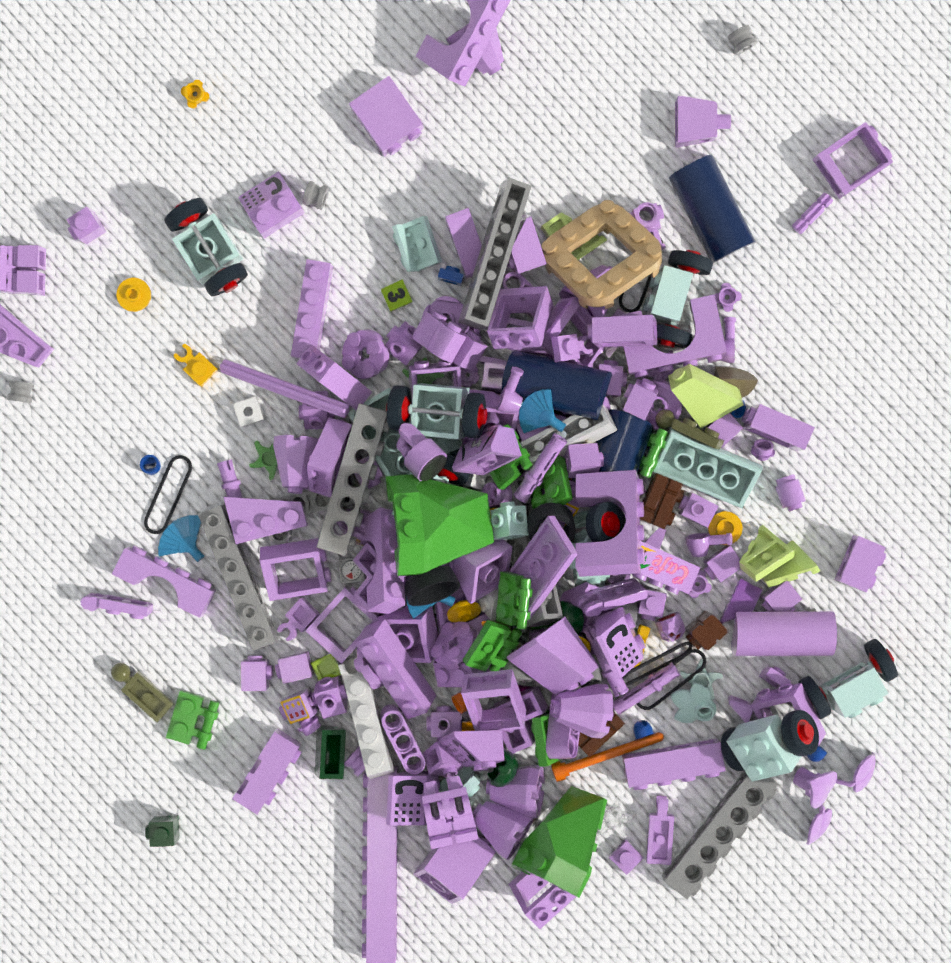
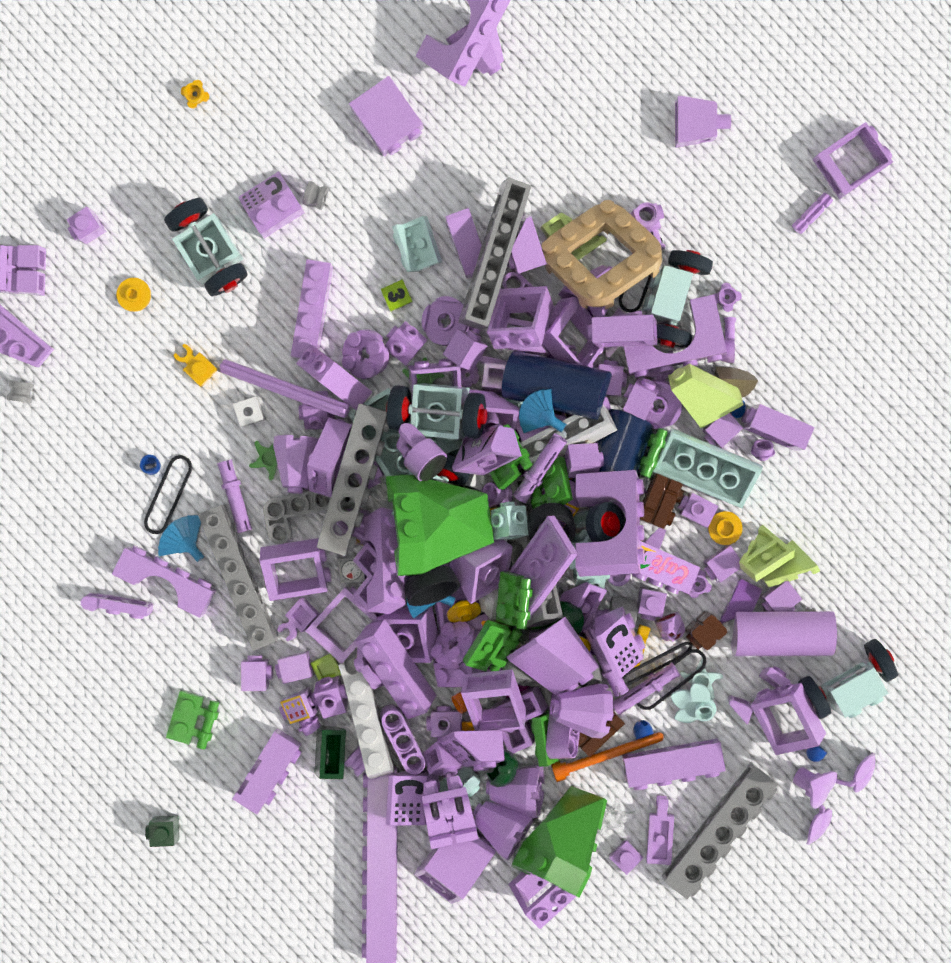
(142, 691): olive plate -> none
(262, 517): lavender wing -> none
(438, 336): lavender brick -> none
(451, 275): blue plate -> none
(509, 400): lavender bar -> none
(569, 347): lavender plate -> none
(611, 597): lavender hinge -> none
(666, 419): olive plate -> none
(699, 542): lavender bar -> none
(711, 208): dark blue brick -> none
(742, 39): light grey wheel -> none
(770, 745): light aqua brick -> none
(790, 492): lavender brick -> none
(861, 563): lavender brick -> none

